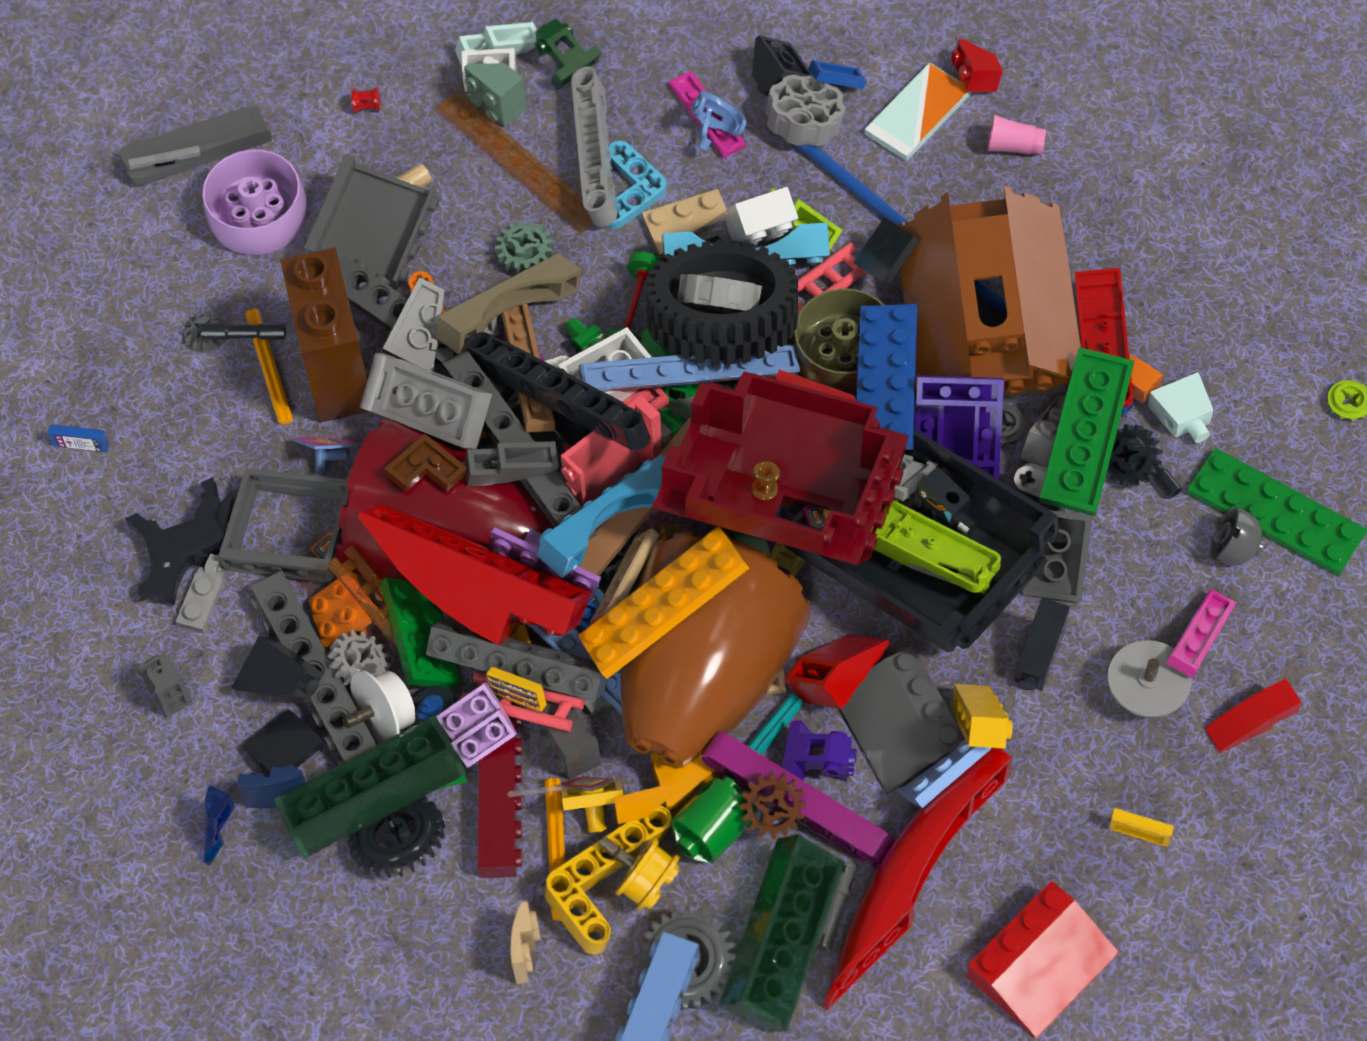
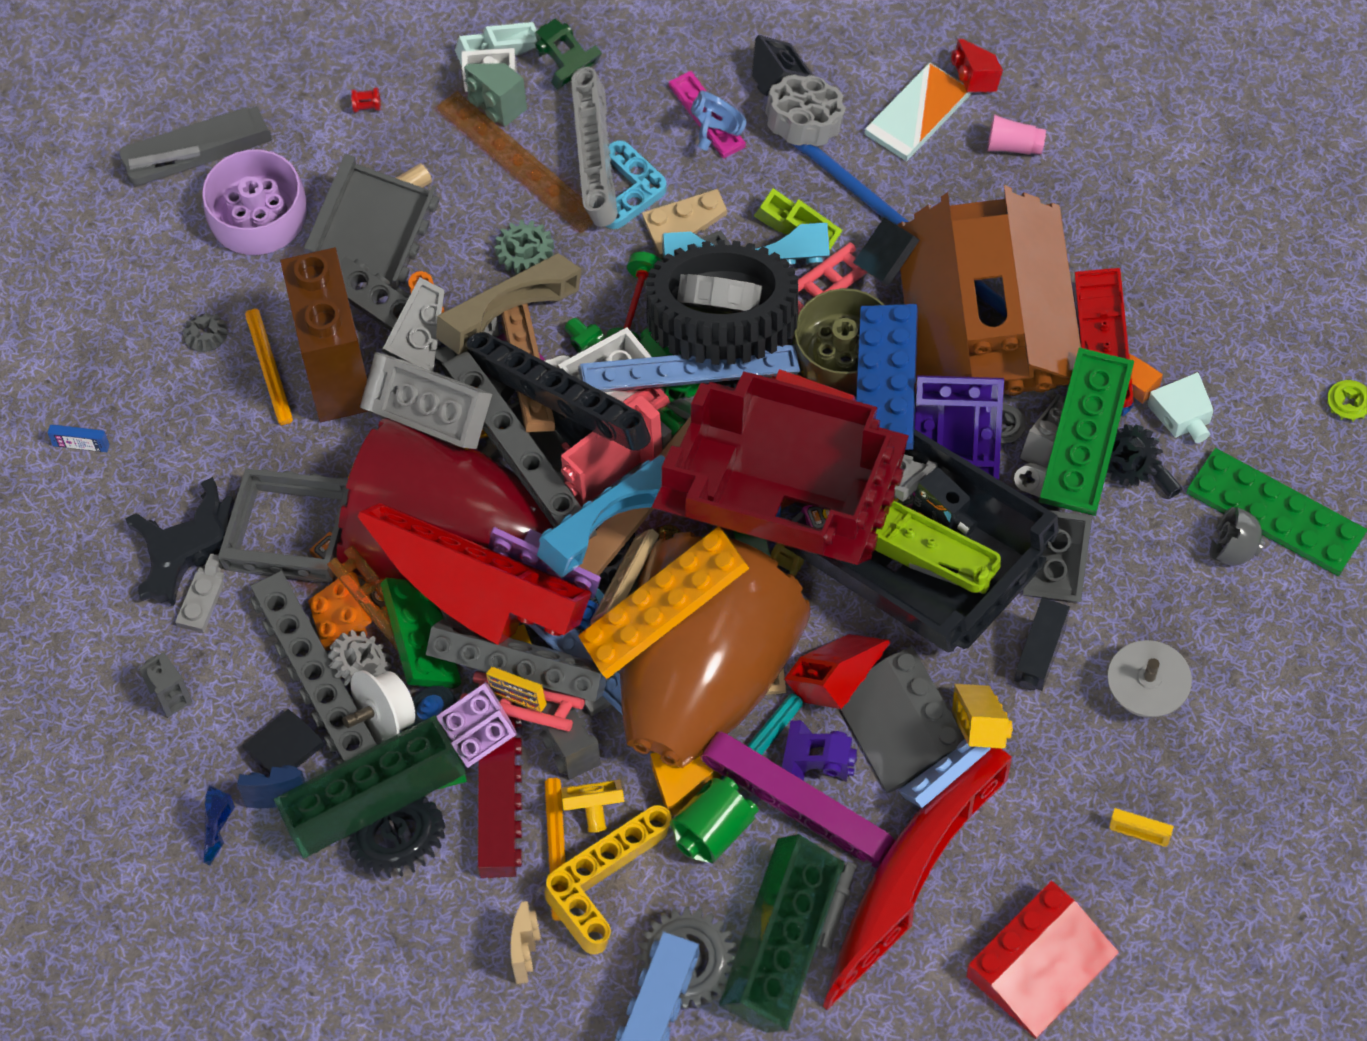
(262, 331): black piece -> none
(277, 672): black slope -> none
(323, 455): medium blue shield -> none
(428, 459): reddish brown plate -> none
(510, 462): dark grey slope -> none
(580, 783): clear piece -> none
(640, 803): light orange tile -> none
(644, 873): yellow wheel -> none
(761, 217): white brick -> none
(767, 818): reddish brown gear -> none
(769, 482): clear yellow bush -> none
(837, 74): blue tile -> none
(1201, 633): dark pink tile -> none
(1254, 715): red slope -> none

